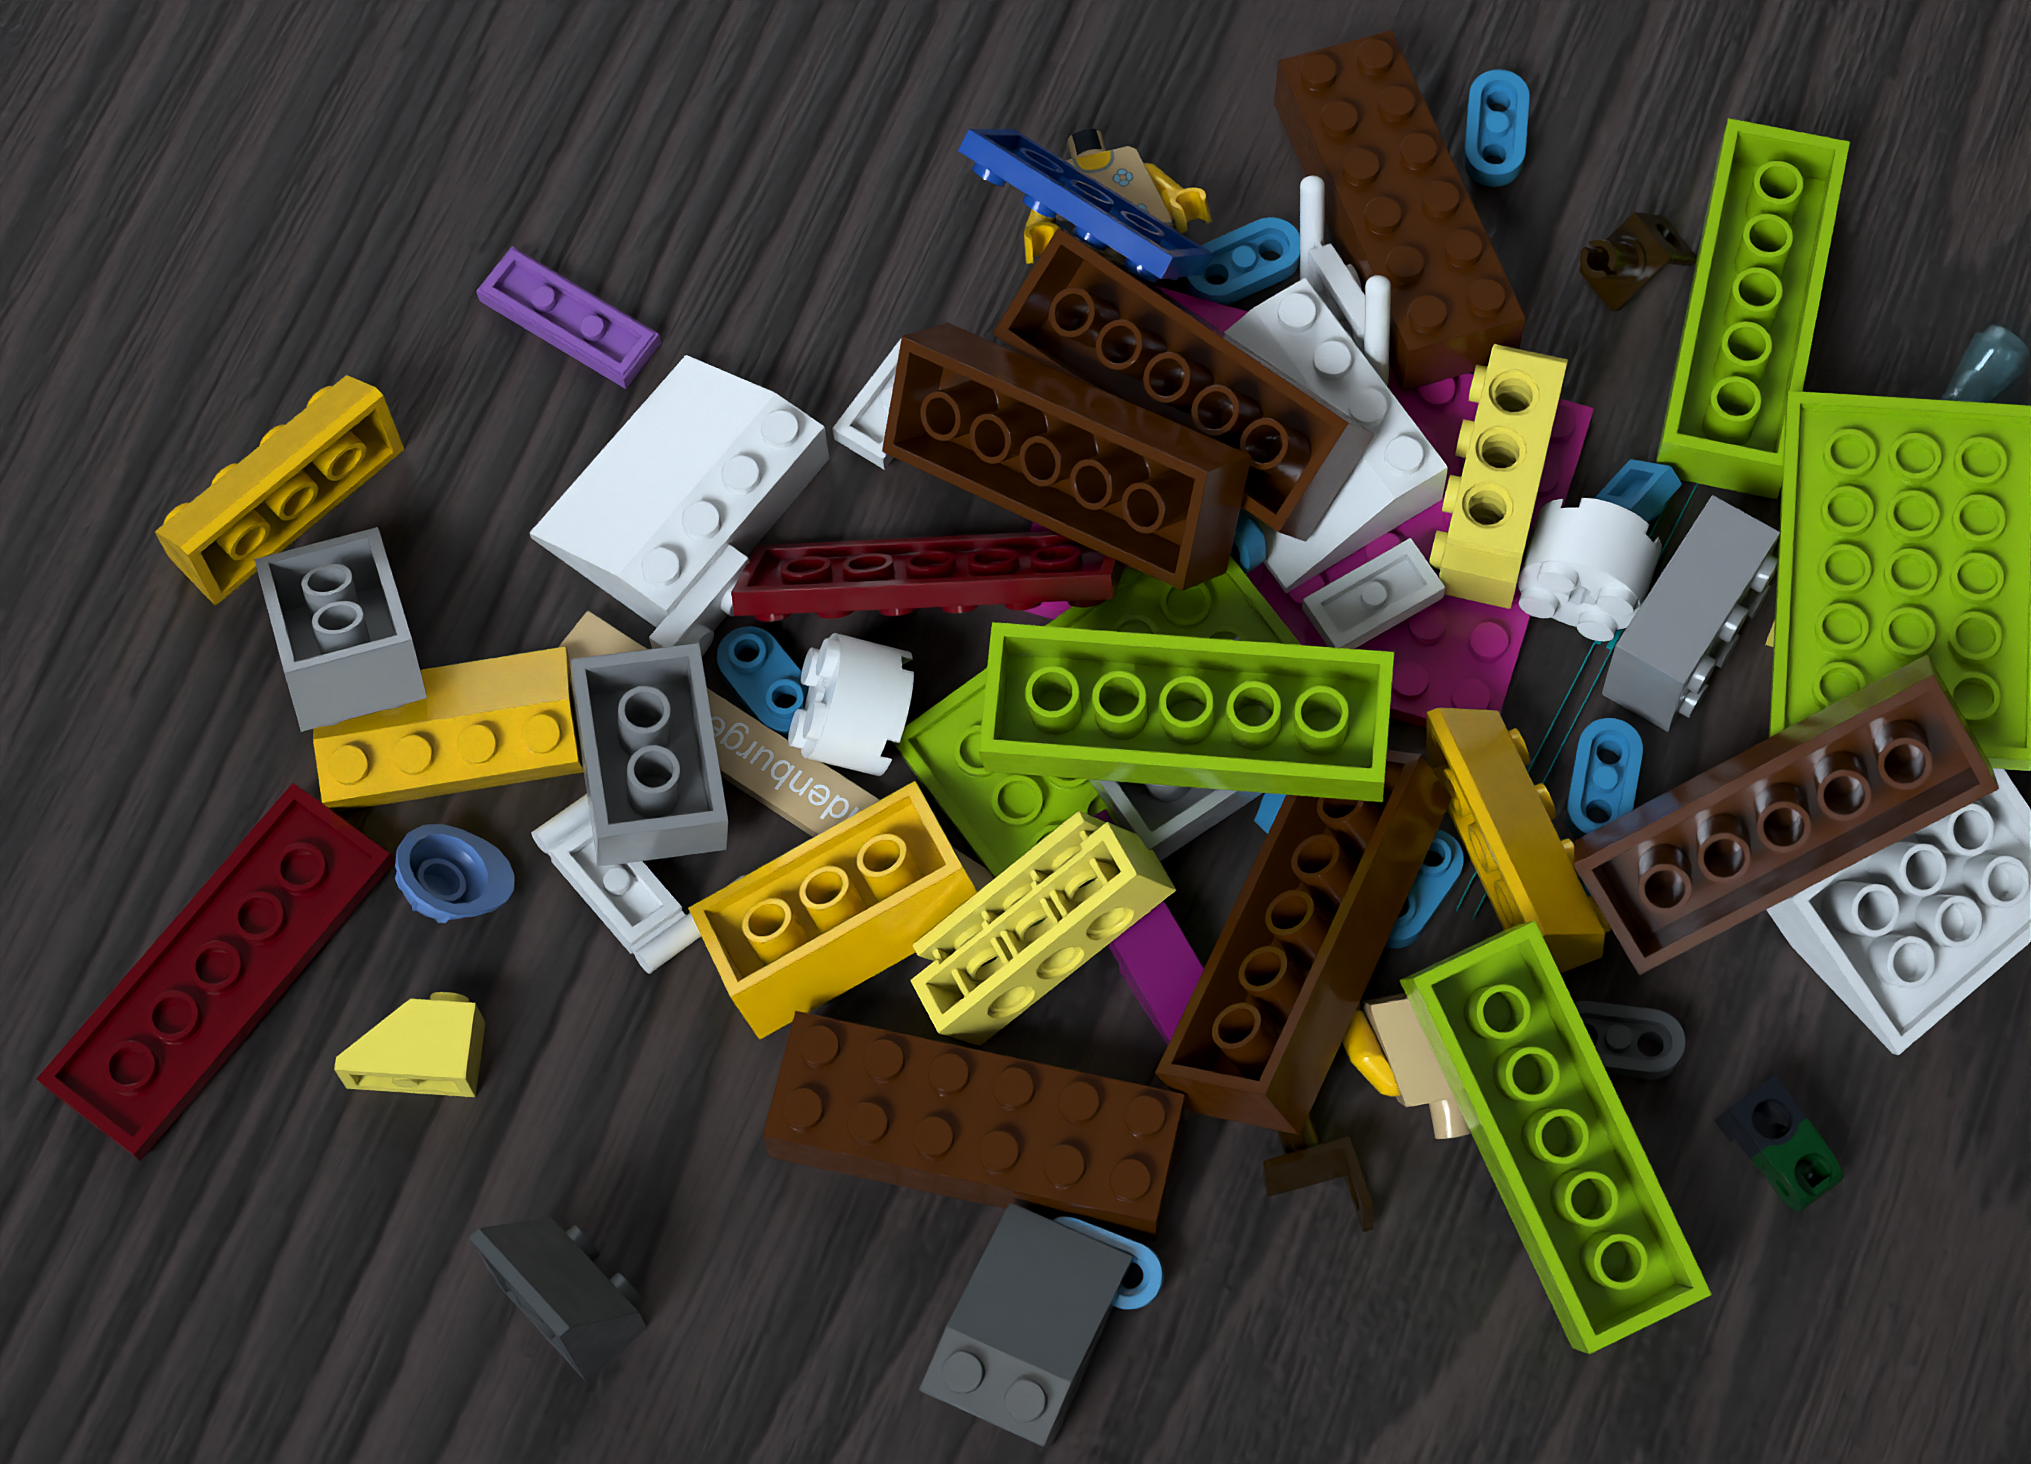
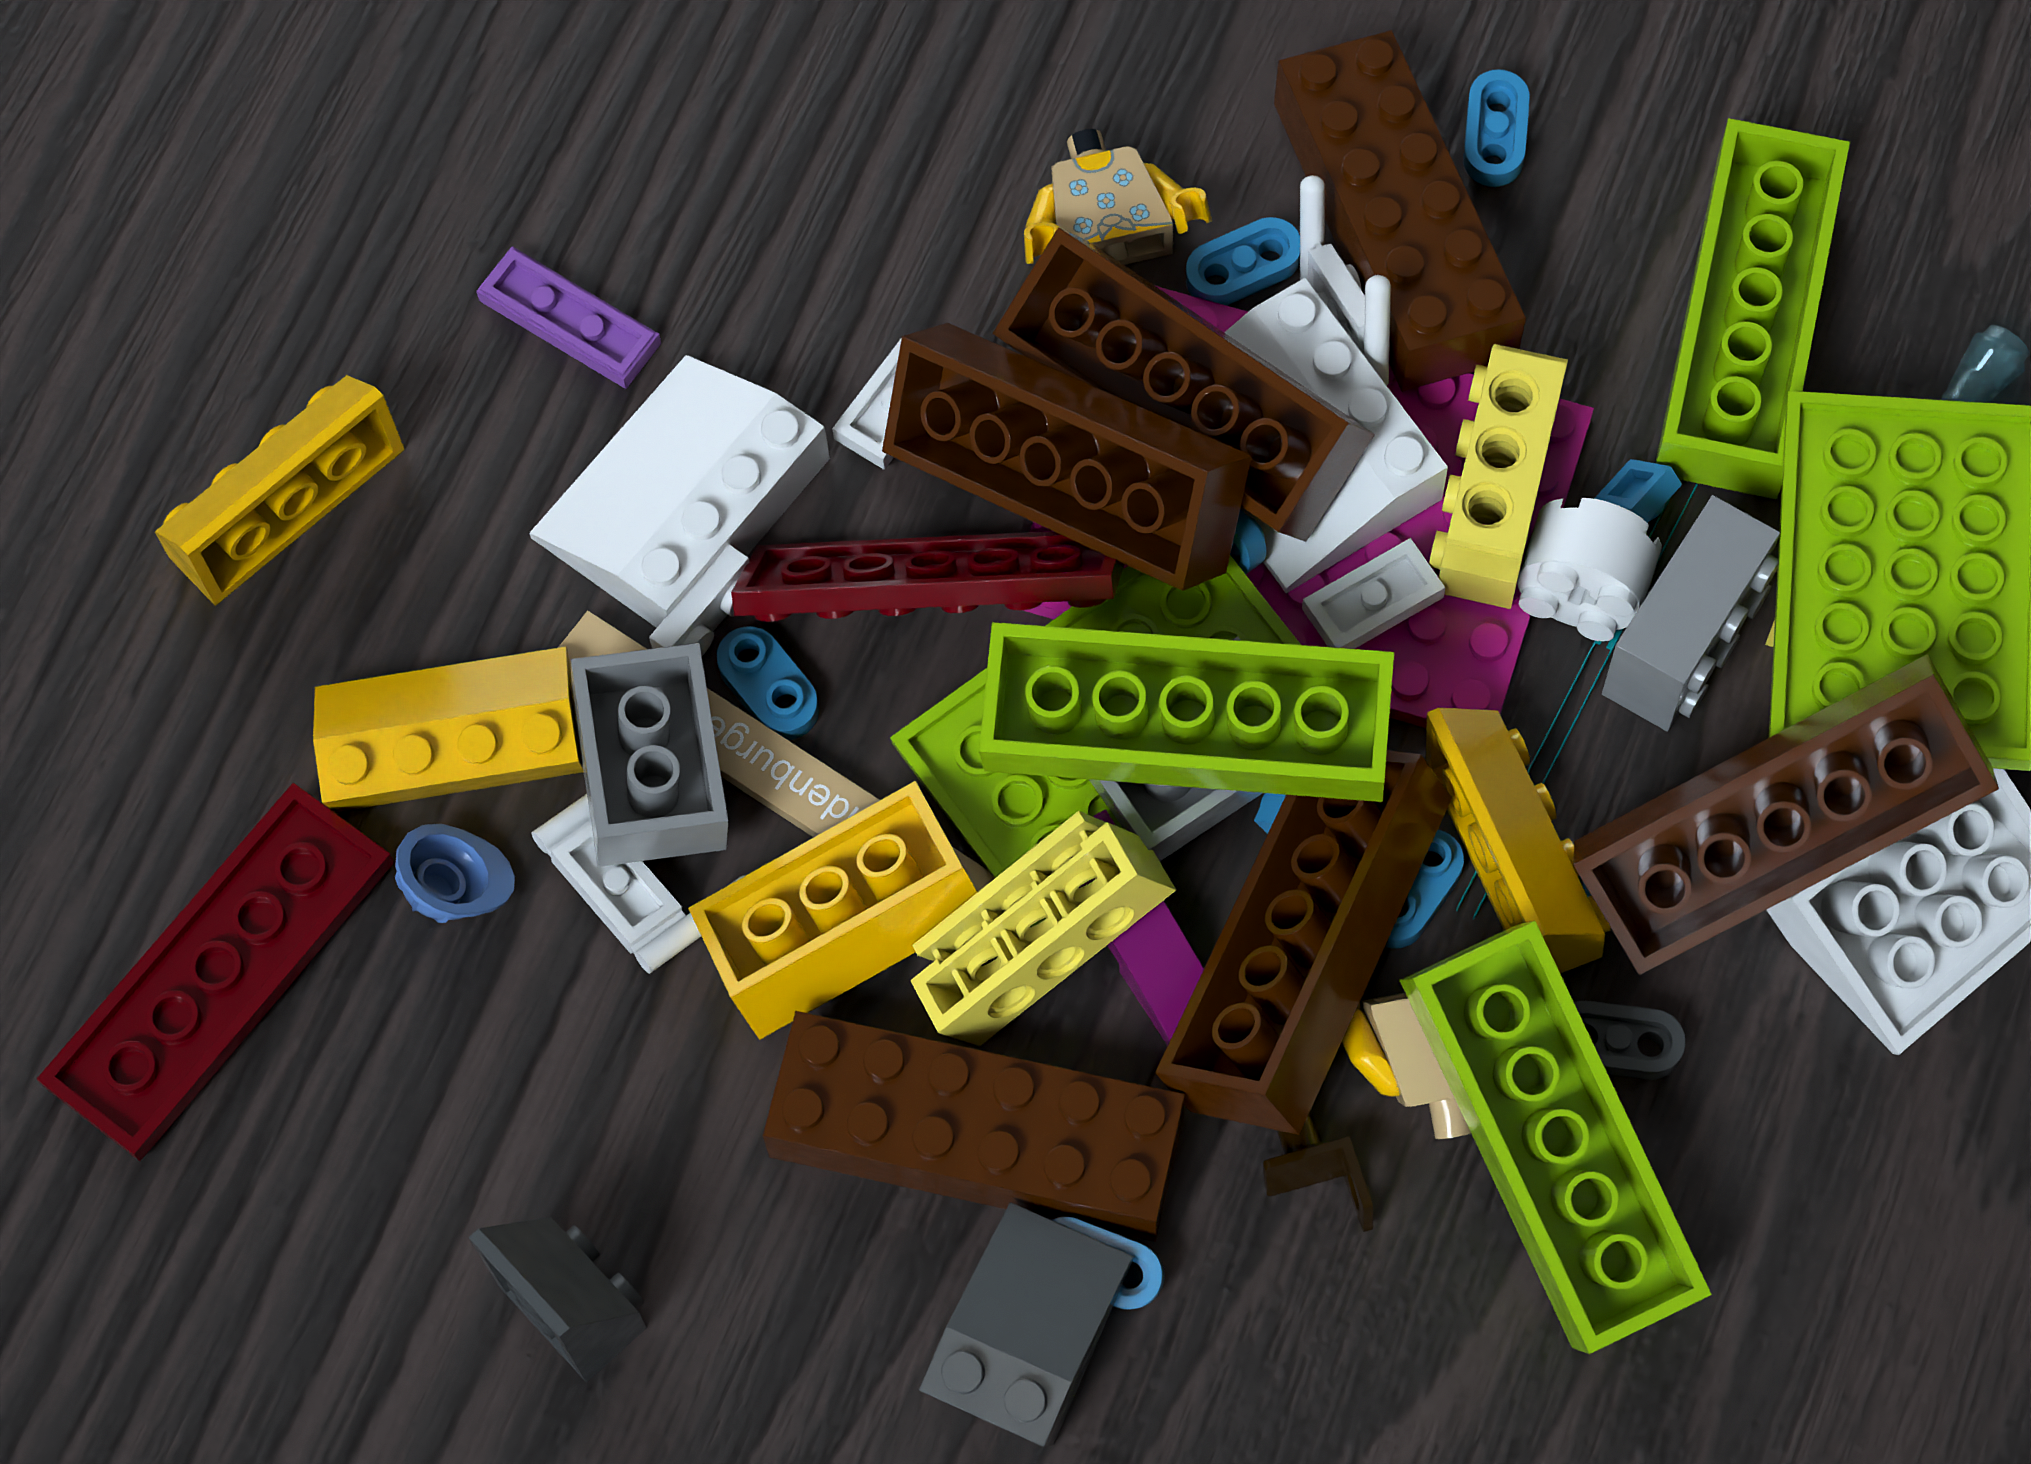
(340, 629): light grey brick -> none
(419, 1049): light yellow slope -> none
(852, 703): white brick -> none
(1097, 211): blue plate -> none
(1601, 784): dark azure plate -> none
(1632, 258): dark brown bracket -> none
(1782, 1144): leg -> none

